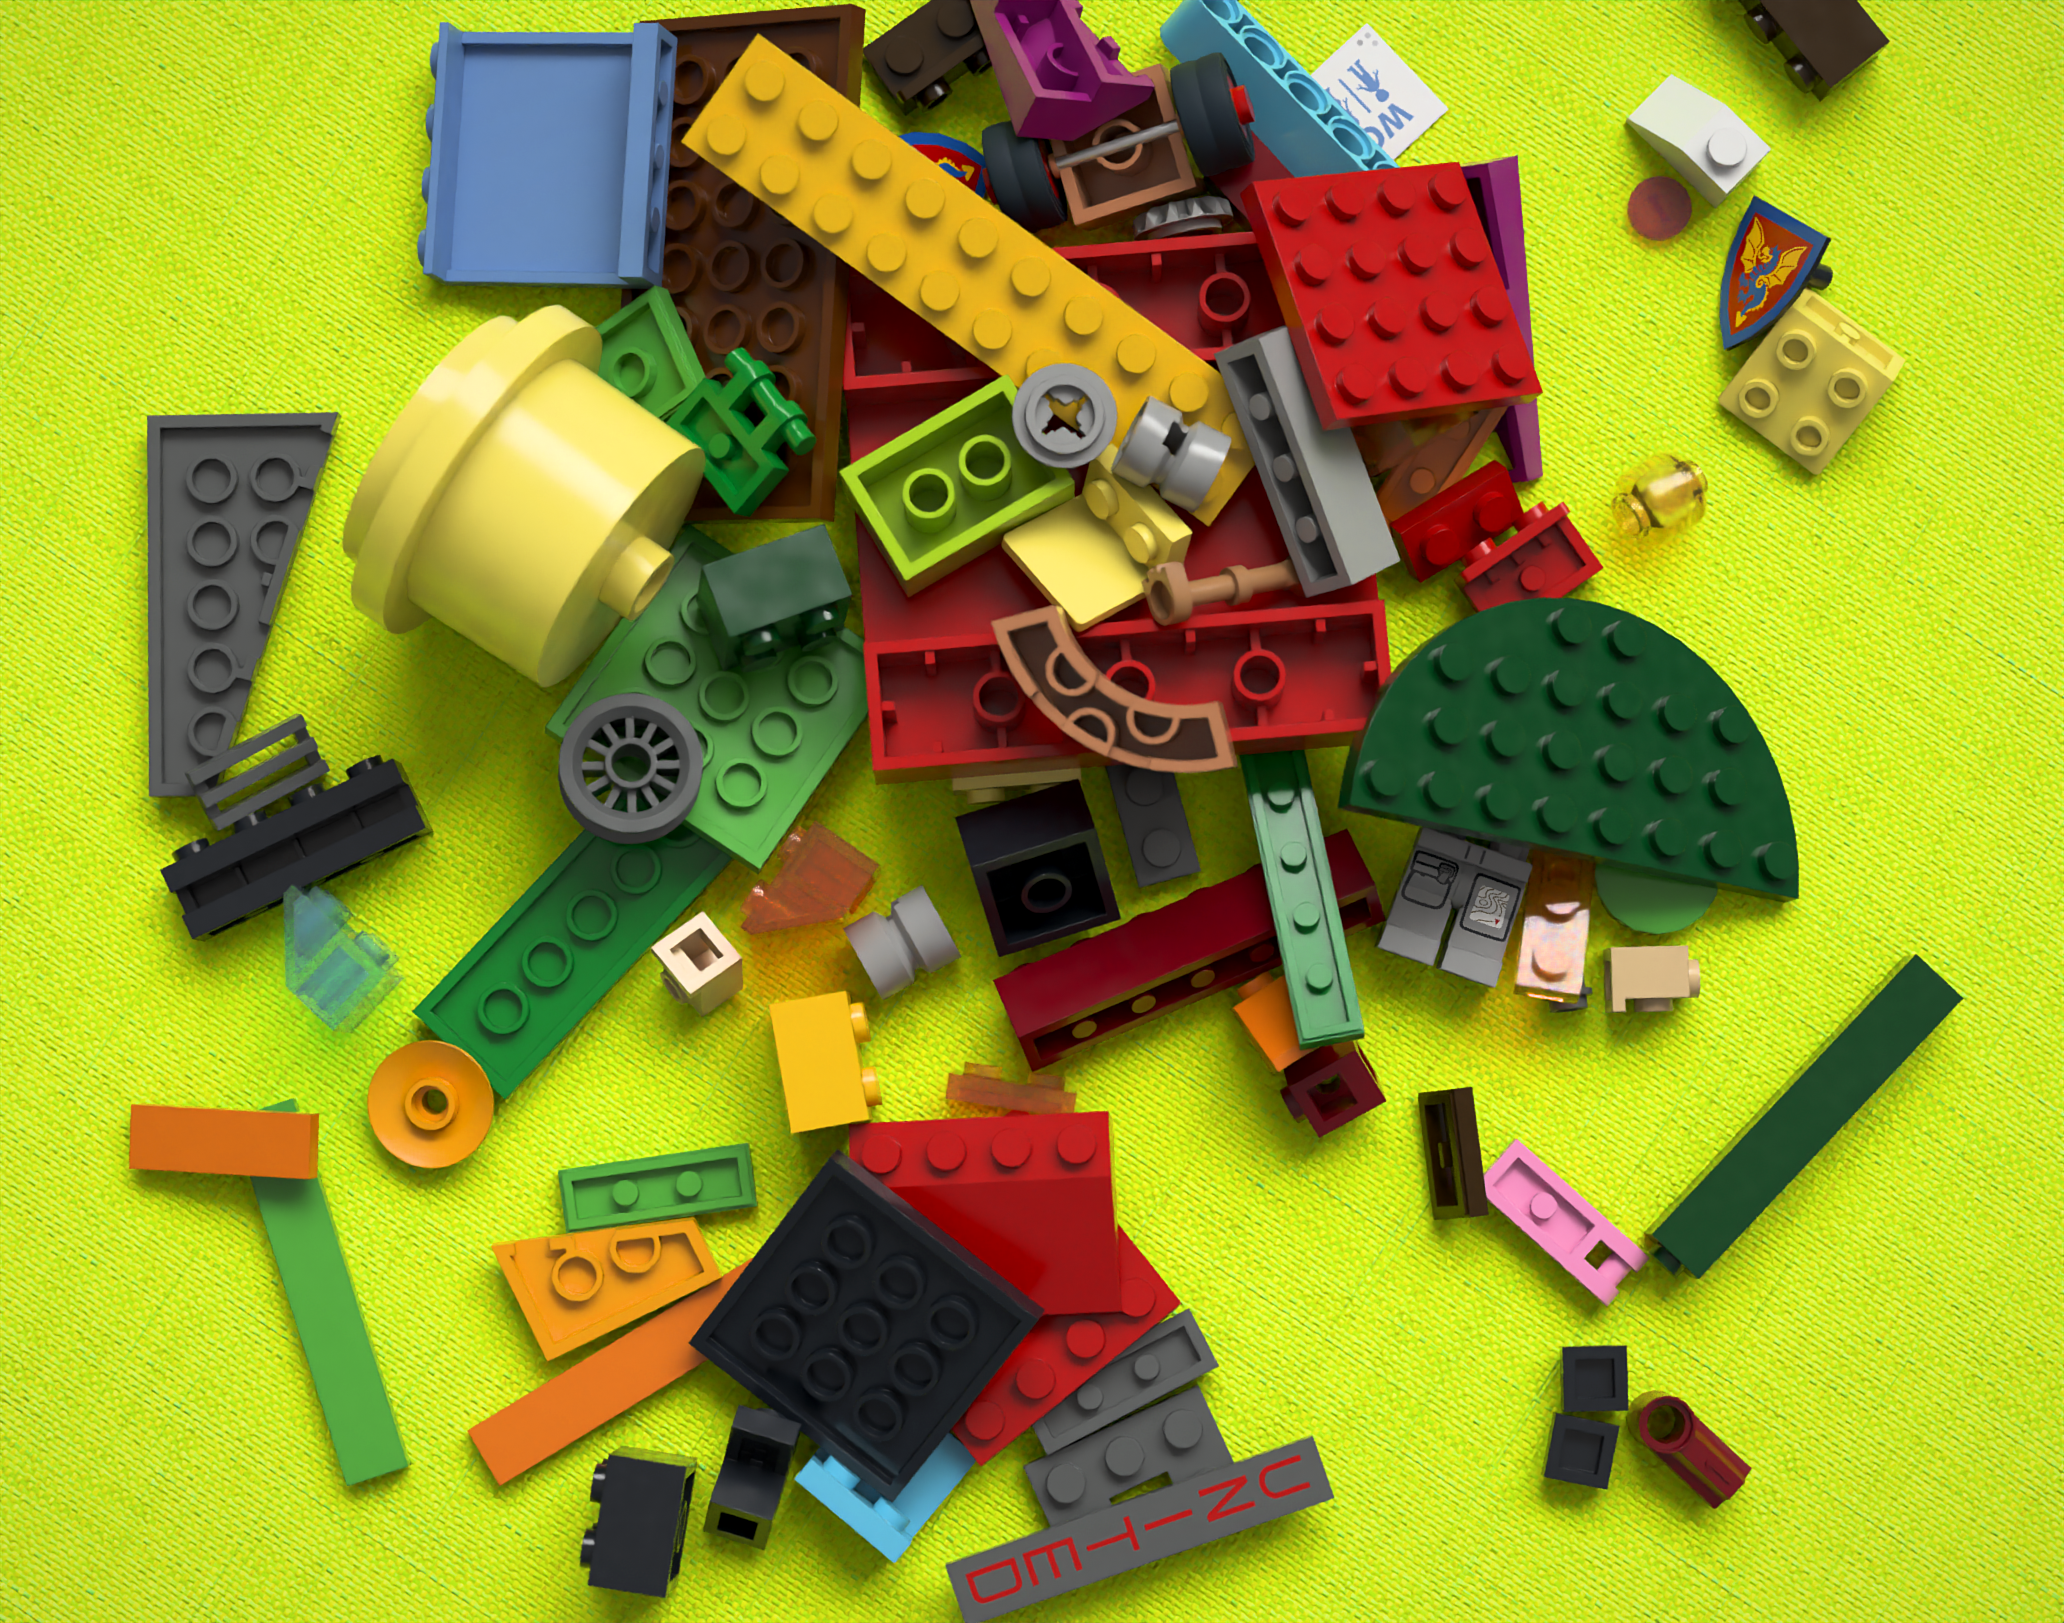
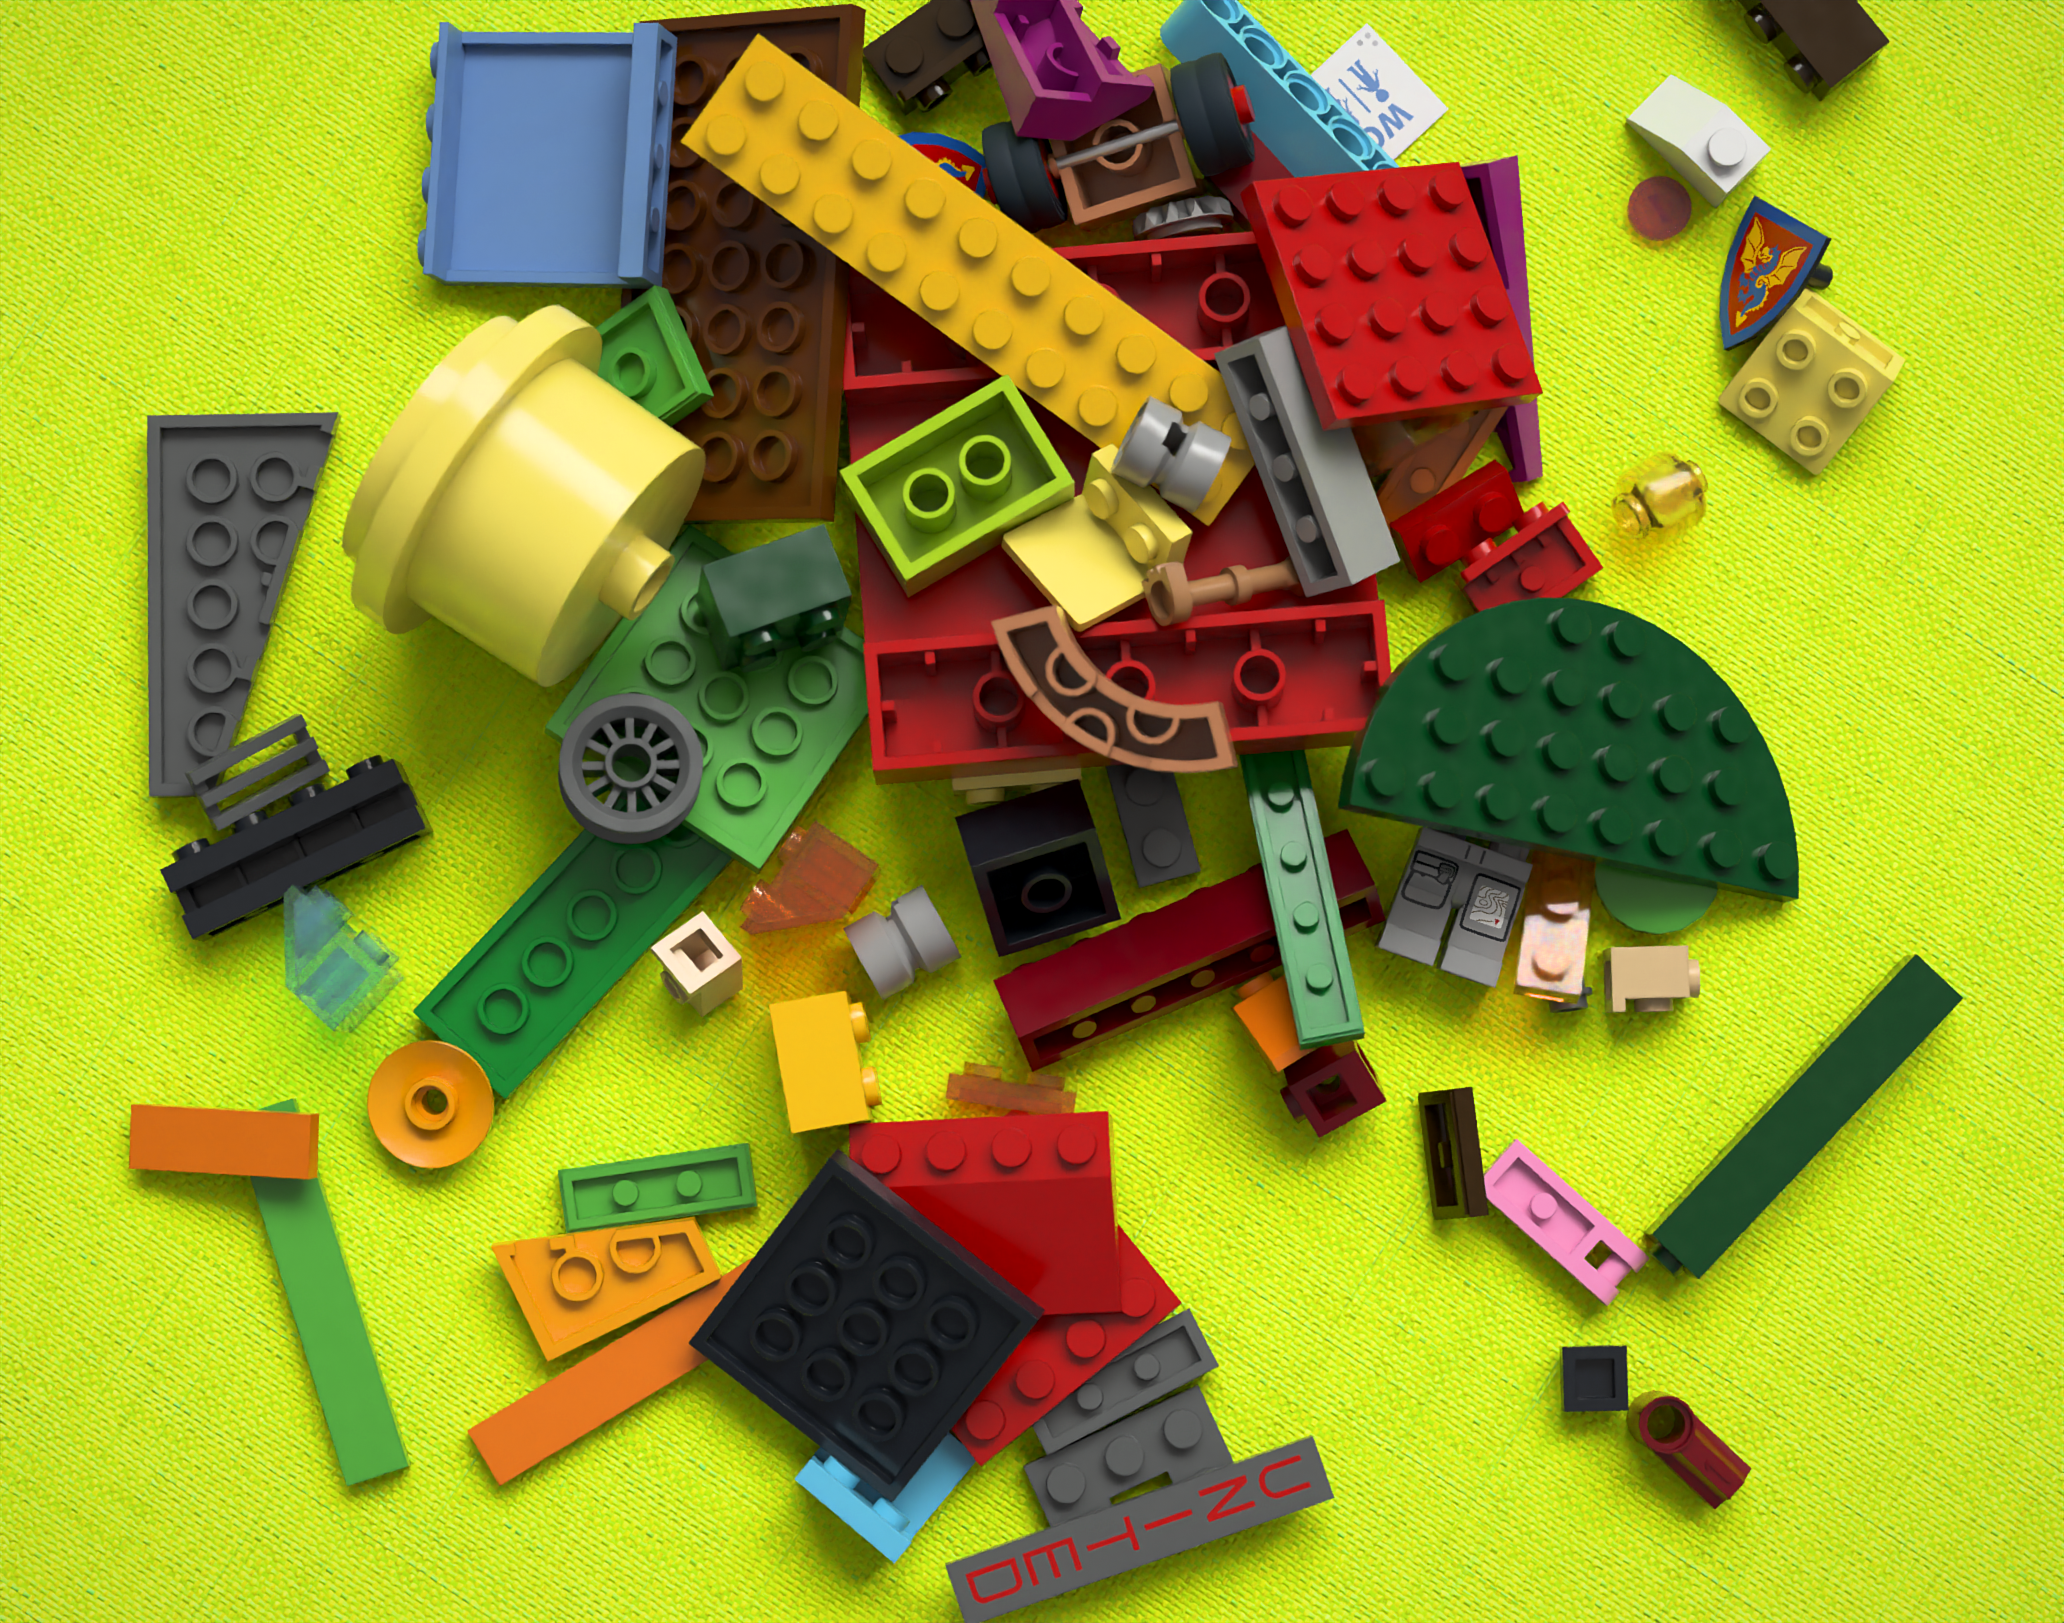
(639, 1521): black brick -> none
(738, 454): green plate -> none
(752, 1476): brick -> none
(1066, 385): light grey gear -> none
(1580, 1450): black plate -> none

